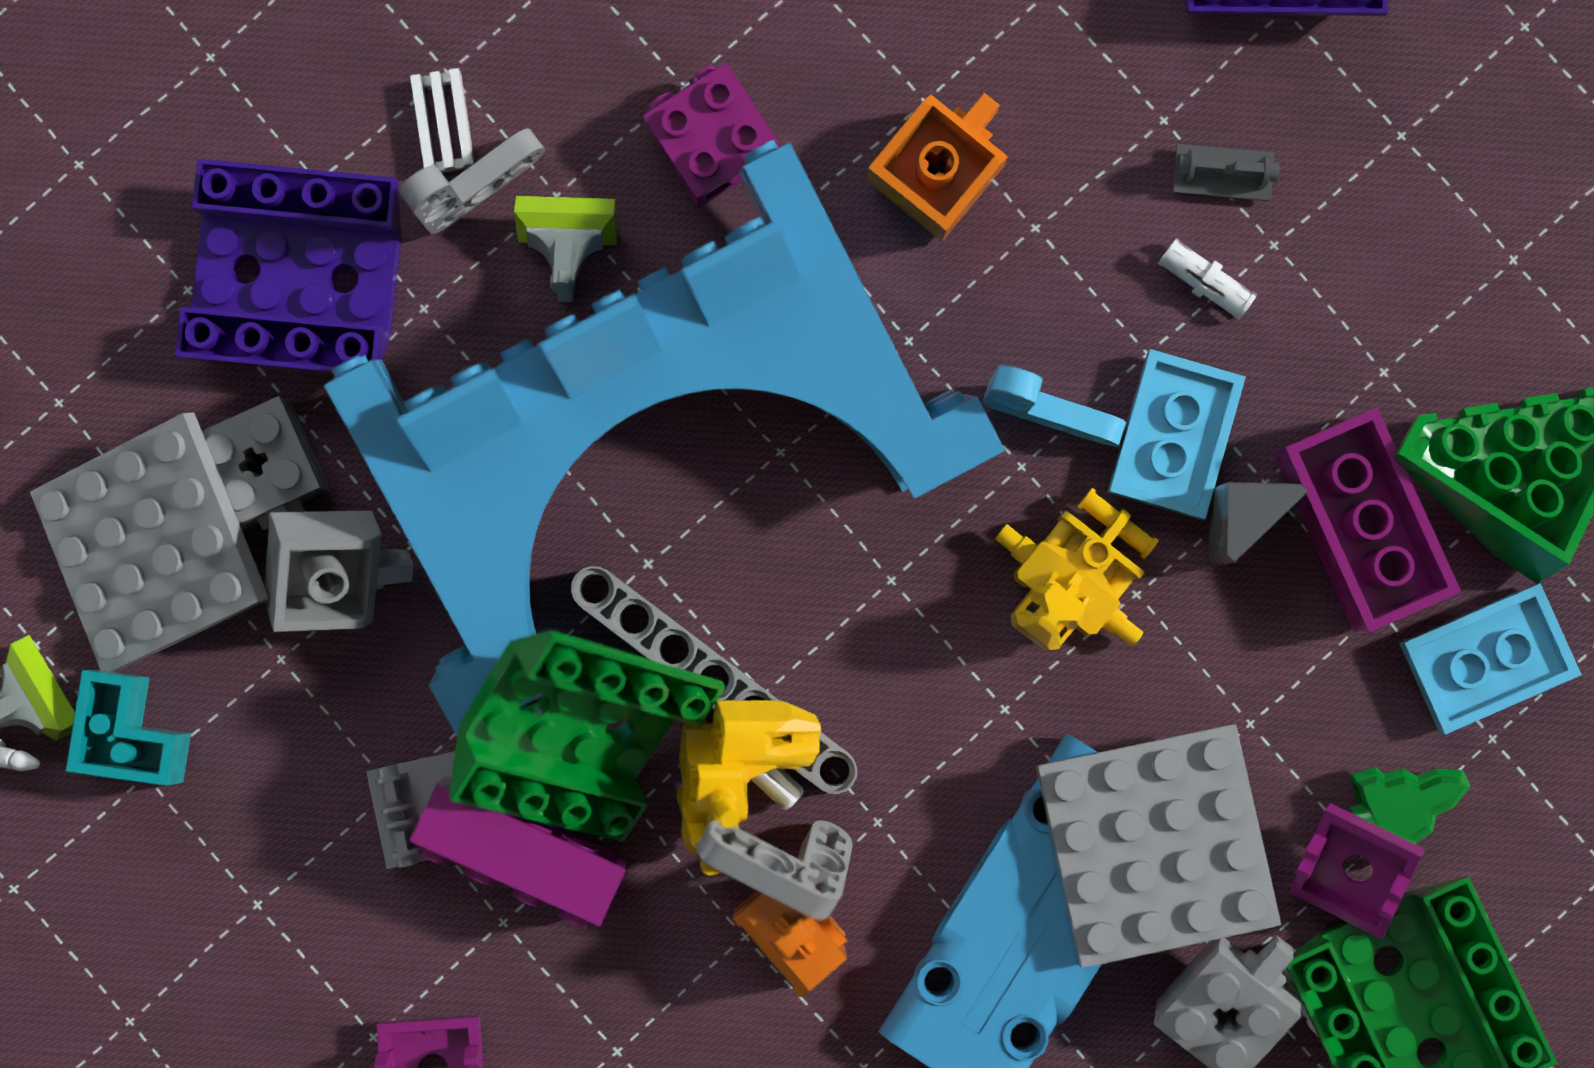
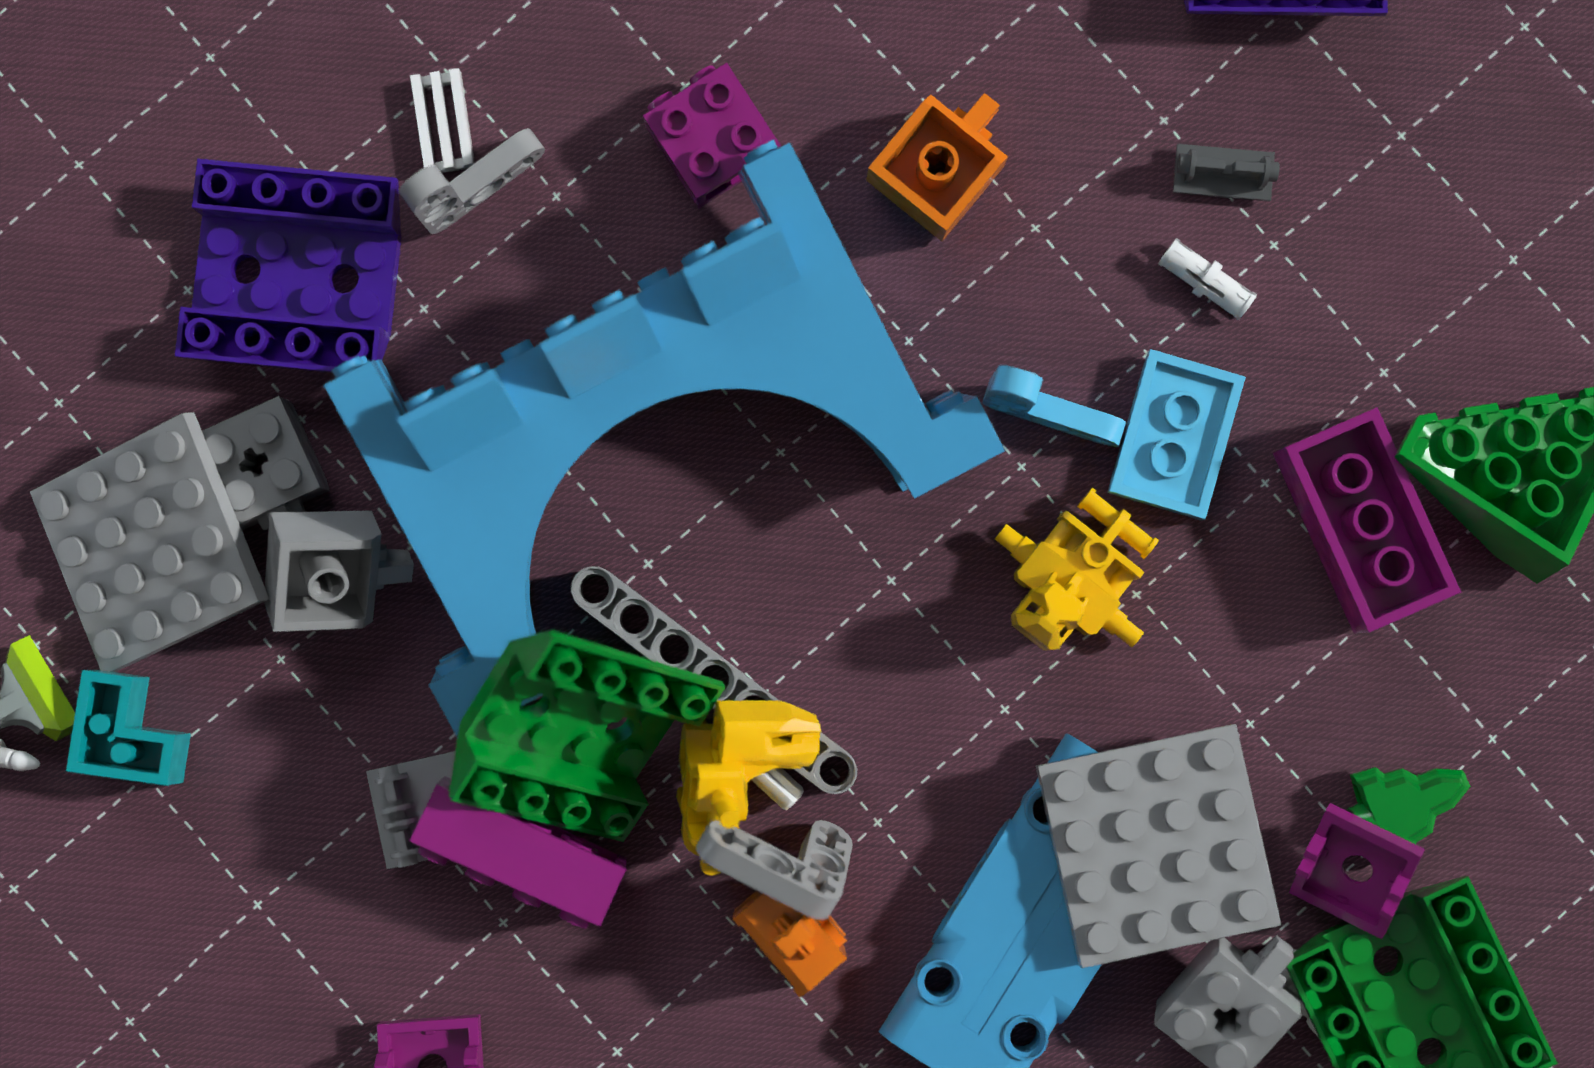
(565, 233): piece -> none
(1243, 514): dark grey slope -> none
(1490, 659): medium azure plate -> none

